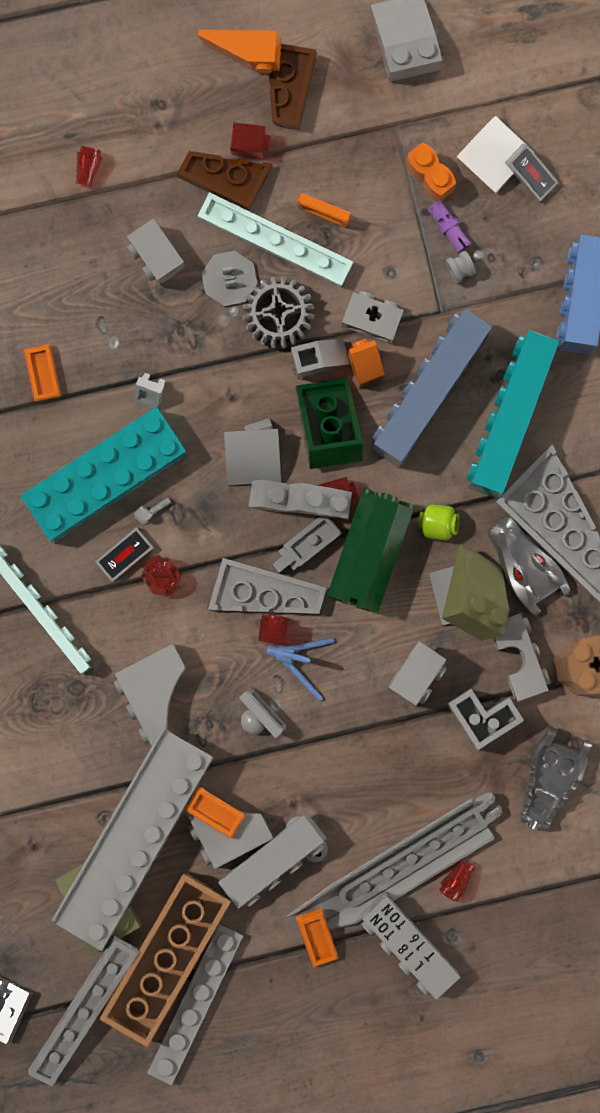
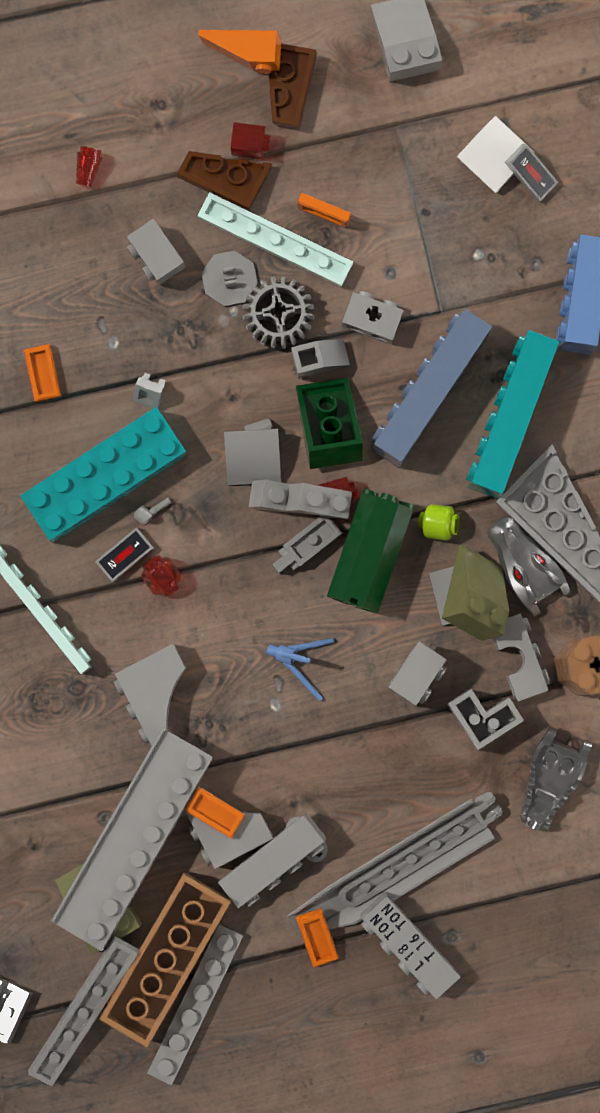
(258, 590): light grey wing -> none
(259, 715): light grey tile -> none
(273, 629): clear red brick -> none
(366, 362): orange slope -> none
(425, 167): orange brick -> none
(449, 226): medium lavender pin -> none
(456, 881): clear red cone -> none
(460, 267): light grey wheel -> none

